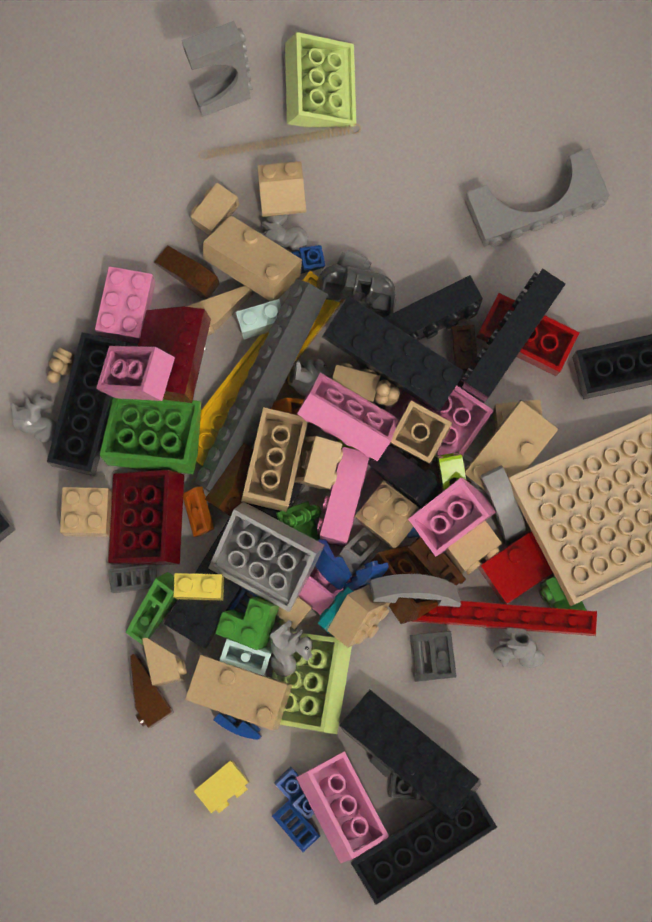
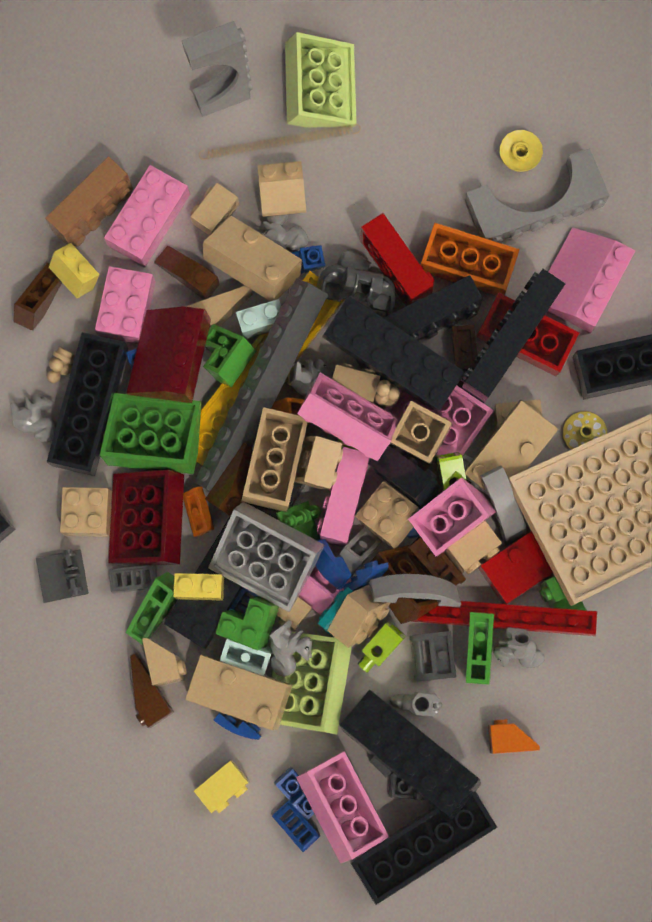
(36, 299): none -> reddish brown slope
(62, 576): none -> dark grey hinge
(73, 270): none -> light yellow brick
(90, 203): none -> medium nougat brick
(135, 373): bright pink brick -> none
(147, 216): none -> bright pink brick
(228, 356): none -> bright green brick
(388, 639): none -> lime torso
(396, 260): none -> red brick
(417, 703): none -> light grey animal
(458, 254): none -> orange brick
(480, 648): none -> bright green slope
(509, 738): none -> orange slope
(521, 141): none -> light yellow dish
(576, 423): none -> light yellow dish
(591, 271): none -> bright pink slope

